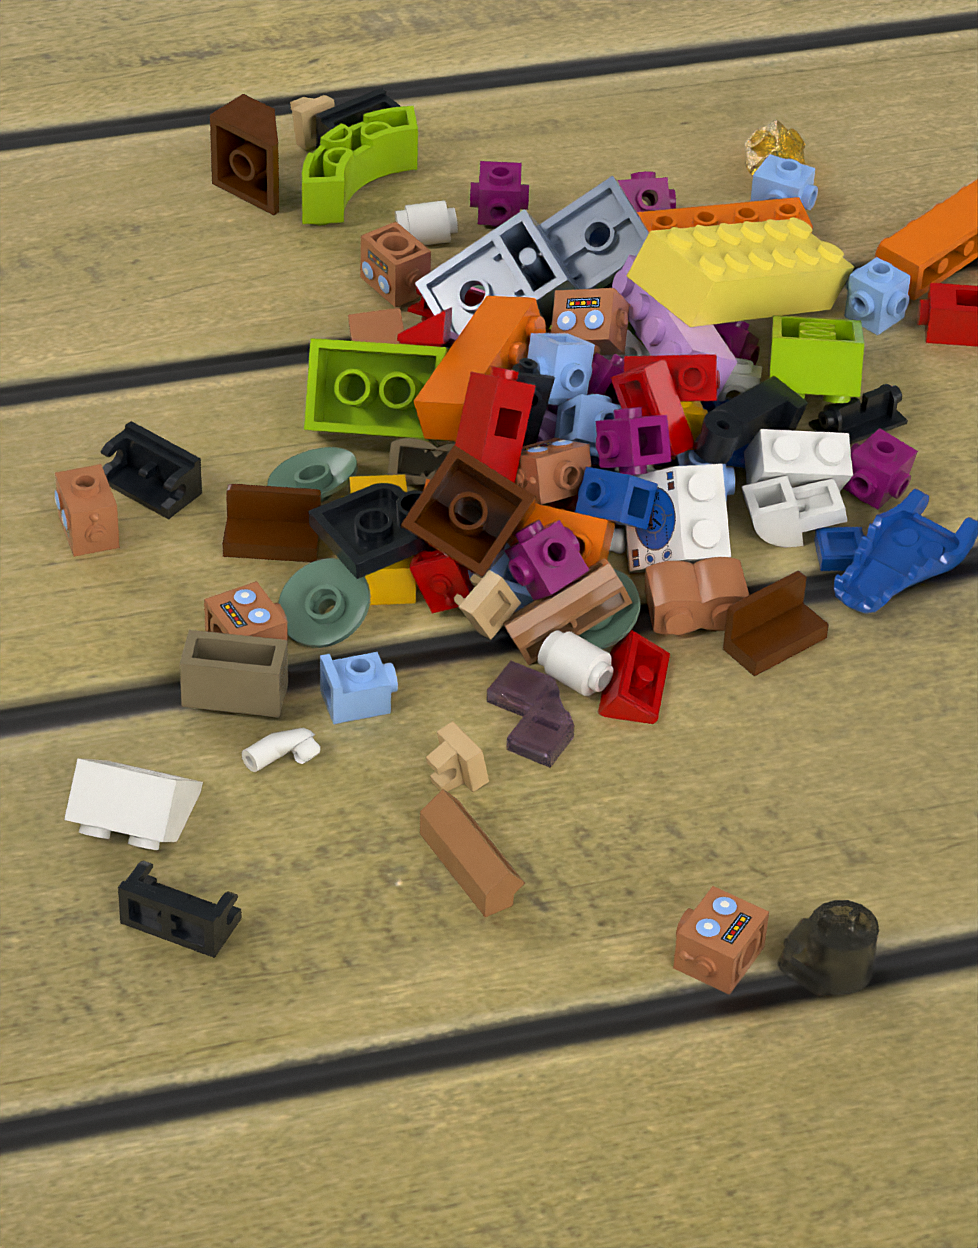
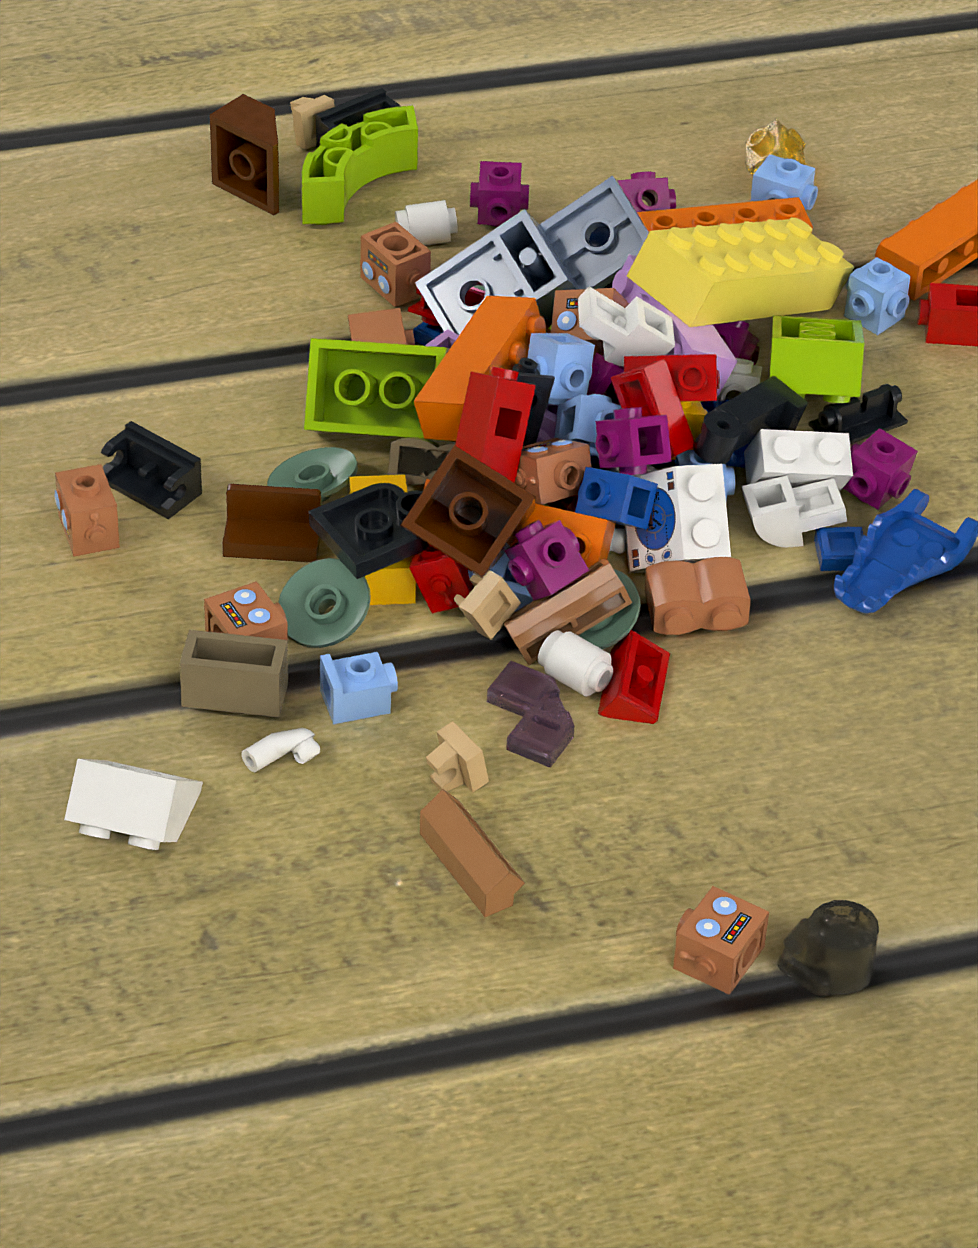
(176, 914): black hinge -> none
(430, 332): red slope -> none
(625, 331): none -> white brick
(772, 625): reddish brown panel -> none

